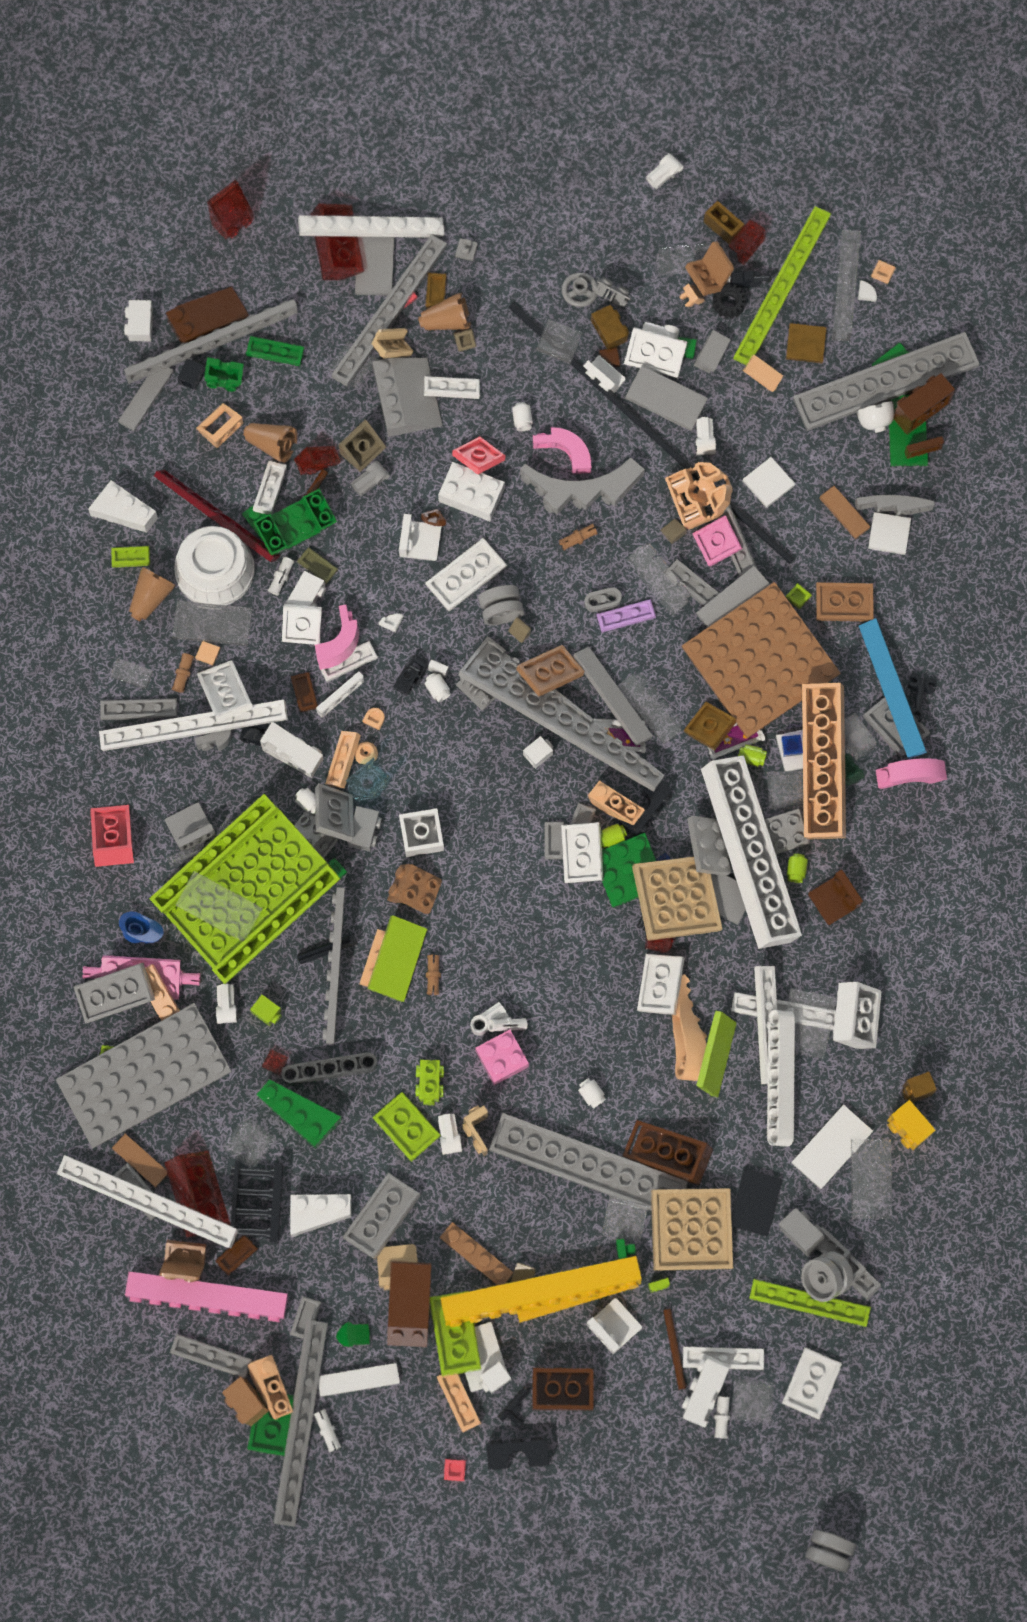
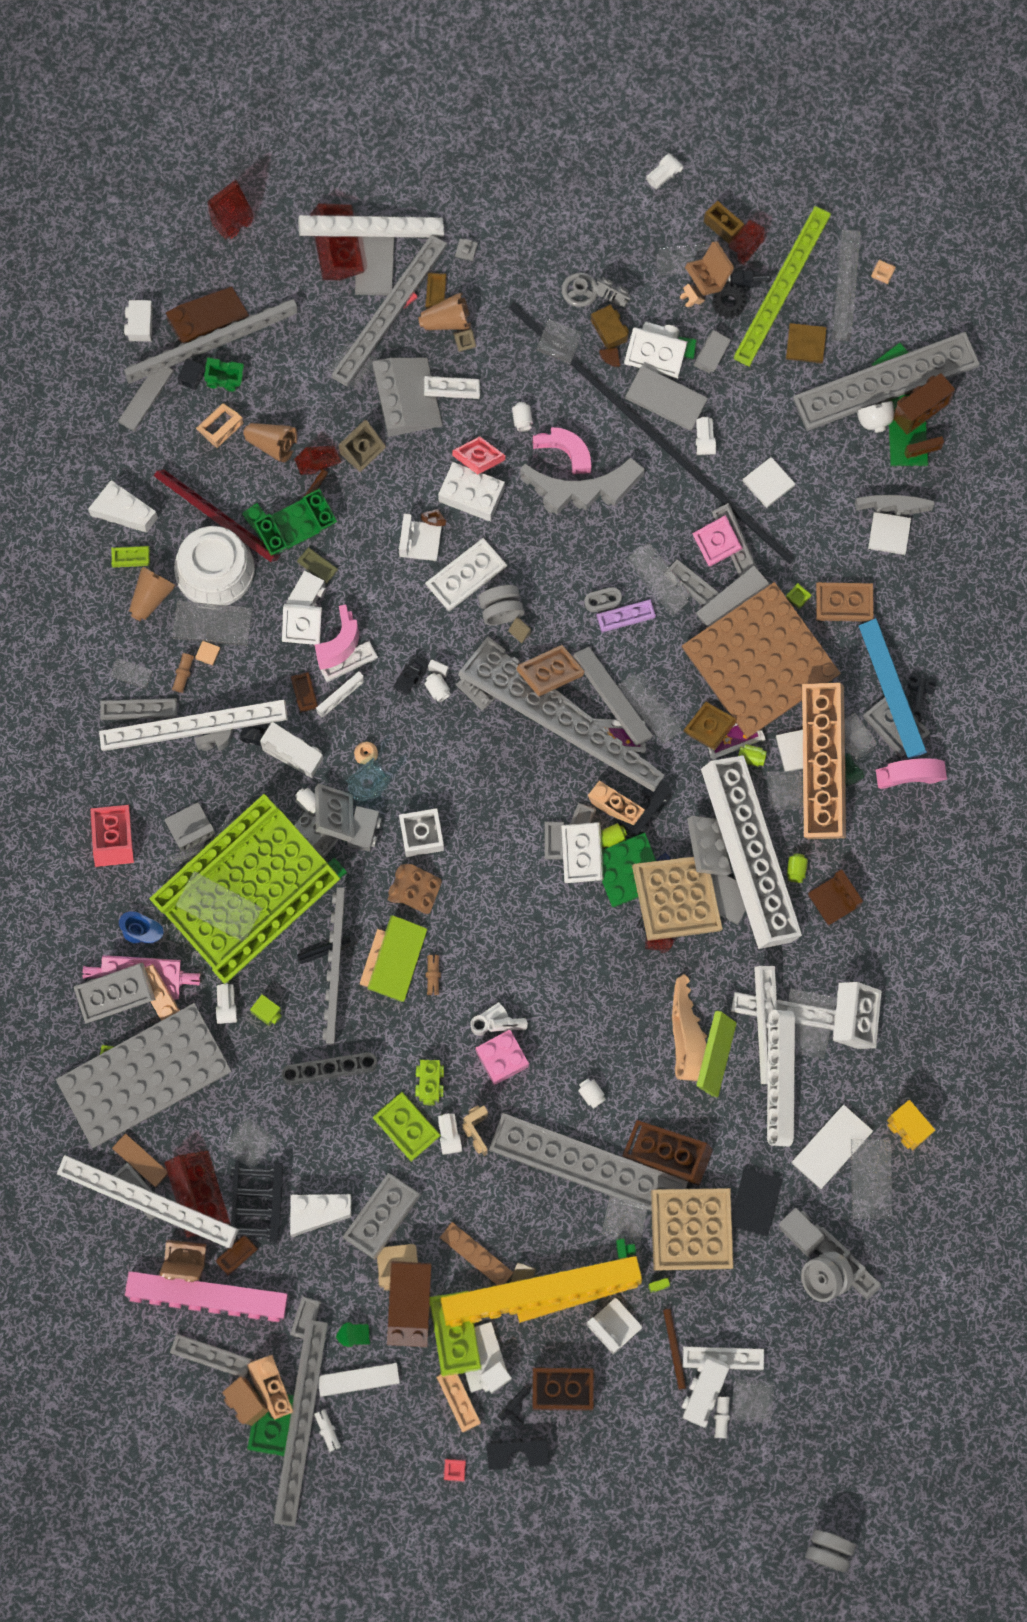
(225, 691): white tile -> none
(269, 487): white plate -> none
(275, 351): green plate -> none
(275, 1062): clear red tile -> none
(281, 576): white pin -> none
(301, 1114): green wedge -> none
(343, 759): light nougat plate -> none
(373, 476): light grey piece -> none
(374, 718): light nougat tile -> none
(391, 343): tan bracket -> none
(391, 621): white tile -> none
(538, 752): white brick -> none
(578, 537): medium nougat pin -> none
(602, 370): white bracket -> none
(660, 984): white tile -> none
(674, 531): dark tan slope -> none
(695, 513): light nougat connector -> none
(763, 373): light nougat tile -> none
(786, 831): light grey hinge -> none
(791, 745): clear blue plate -> none
(802, 1301): lime tile -> none
(812, 1383): white tile -> none
(844, 512): medium nougat tile -> none
(866, 292): white tile -> none
(919, 1087): pearl gold brick -> none

